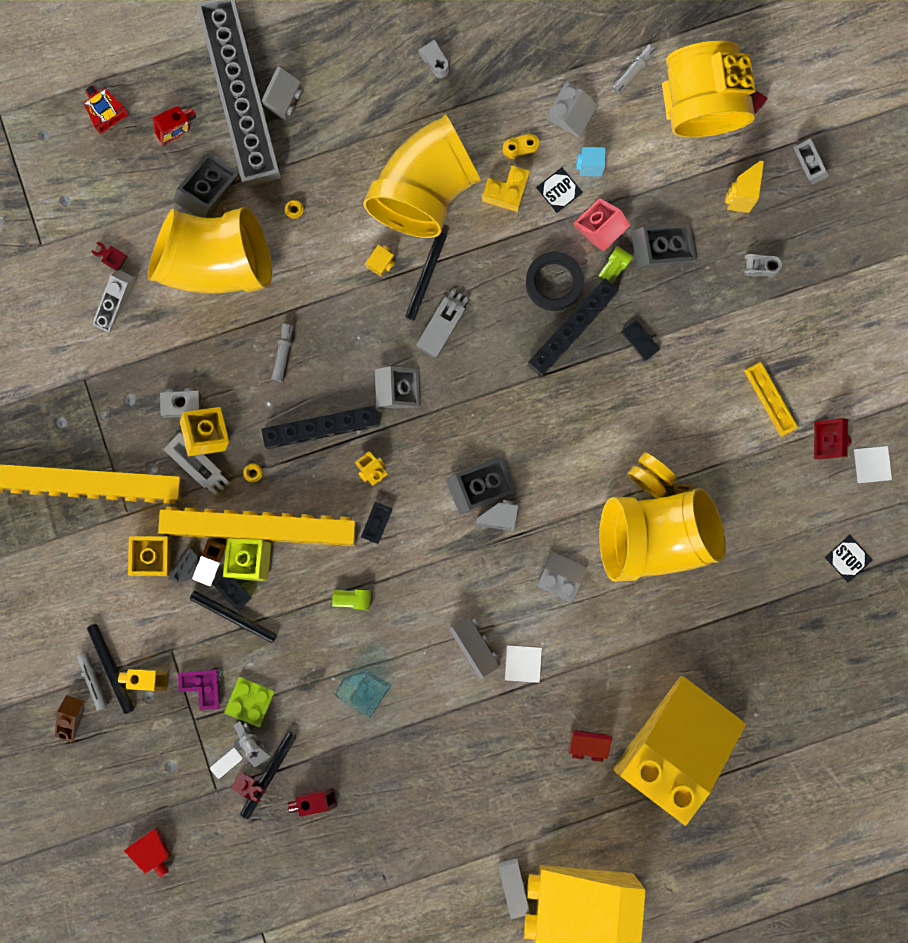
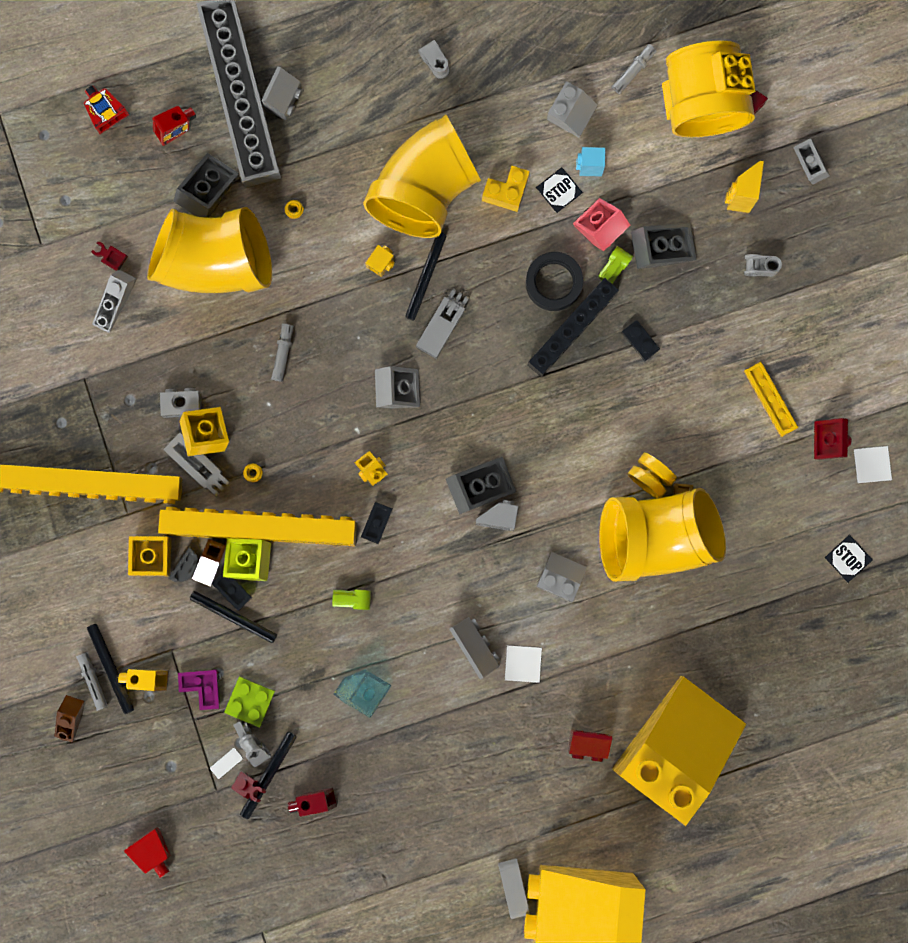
(320, 427): black brick -> none
(521, 146): yellow plate -> none

